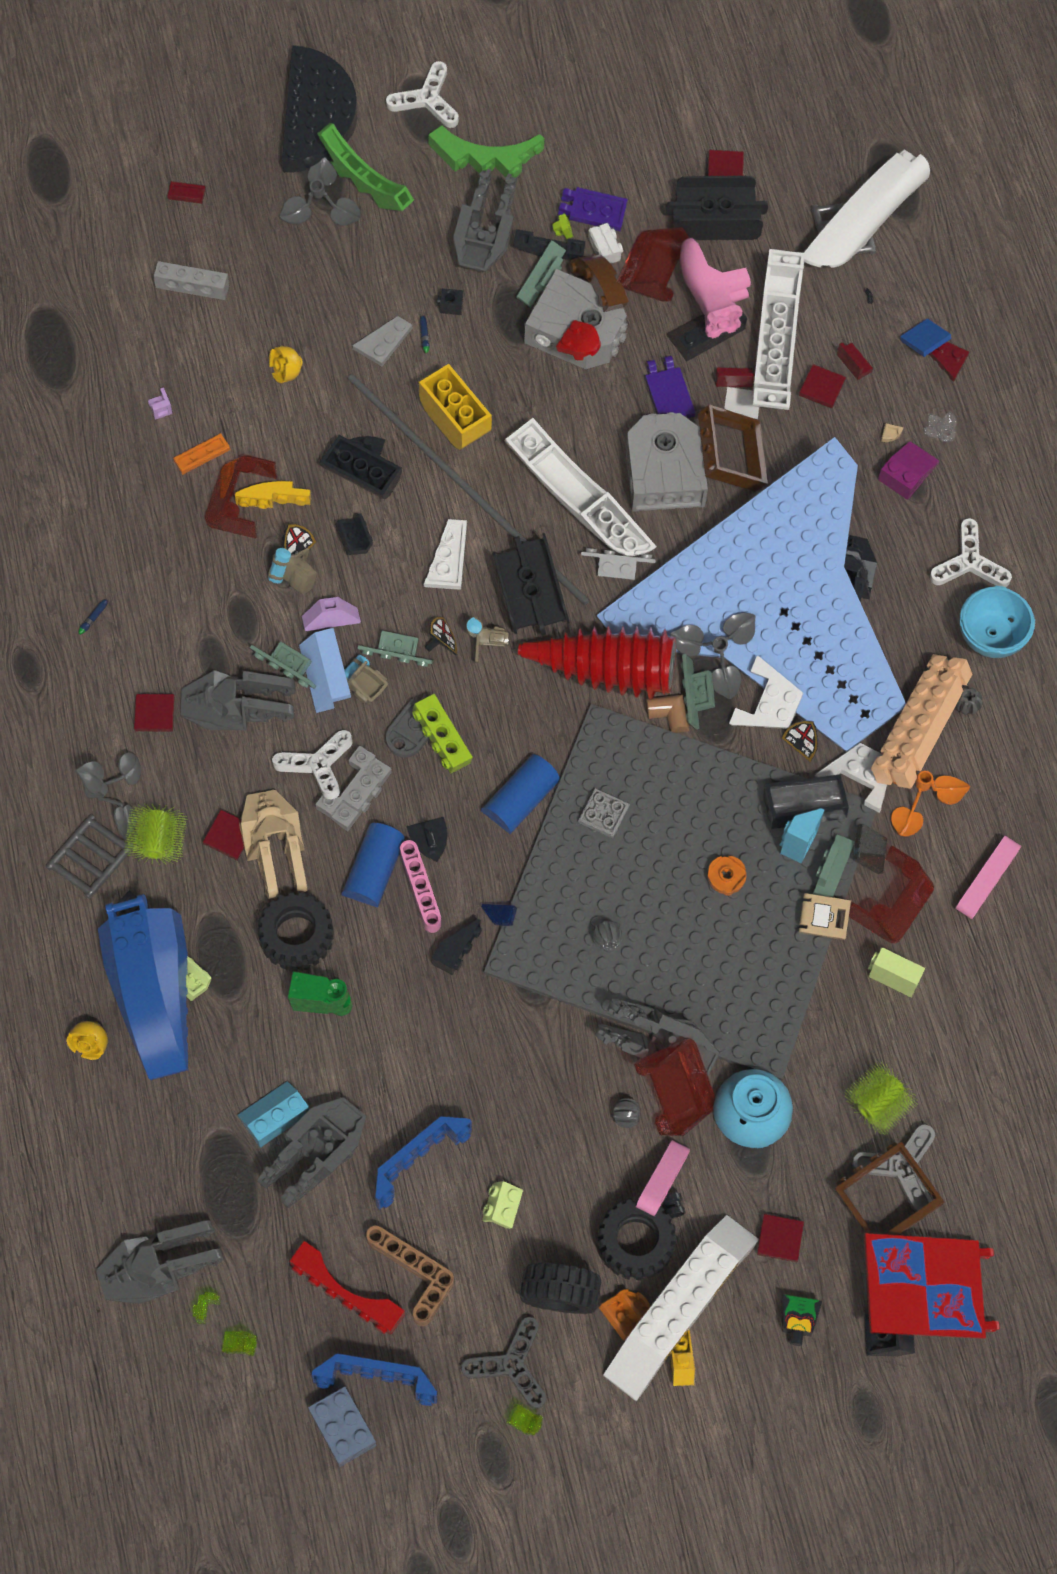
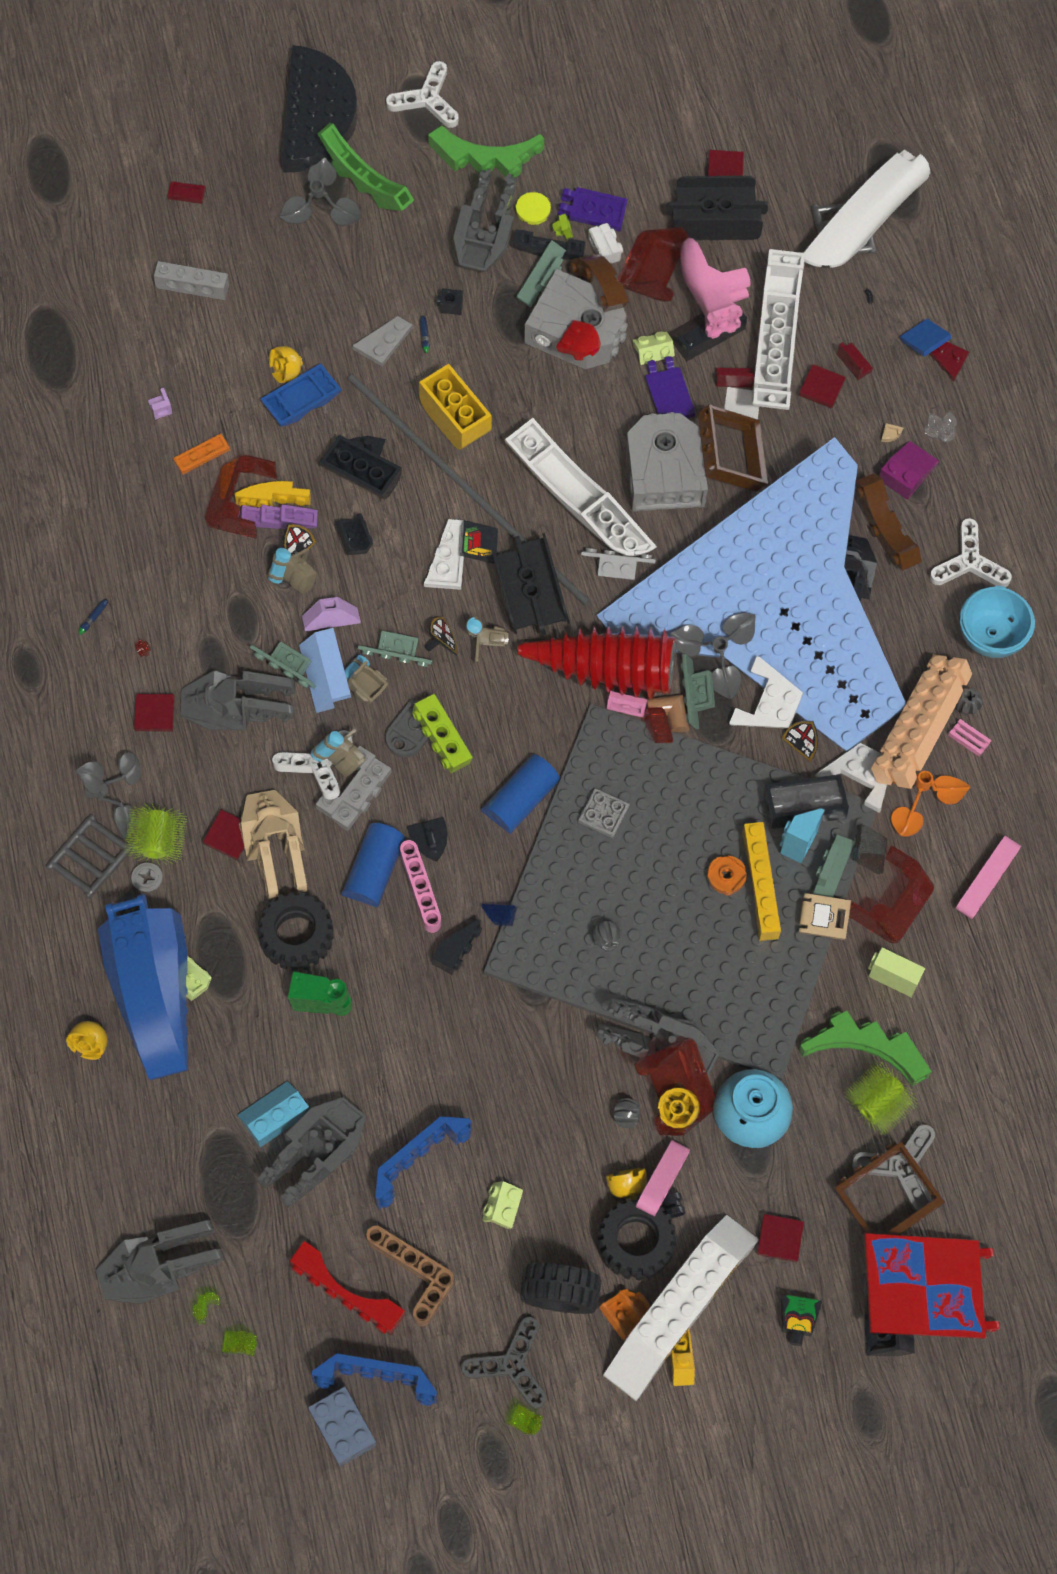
(142, 648): none -> clear red plate
(143, 870): none -> light grey gear
(279, 517): none -> medium lavender slope
(301, 395): none -> blue slope
(340, 752): none -> dark tan piece
(478, 541): none -> tile
(533, 208): none -> neon yellow tile
(626, 704): none -> bright pink tile
(627, 1183): none -> yellow cylinder
(654, 347): none -> yellowish green bracket
(658, 724): none -> clear red slope
(678, 1107): none -> yellow cylinder
(763, 887): none -> yellow arch
(870, 1038): none -> bright green arch
(885, 523): none -> reddish brown brick
(959, 728): none -> bright pink tile

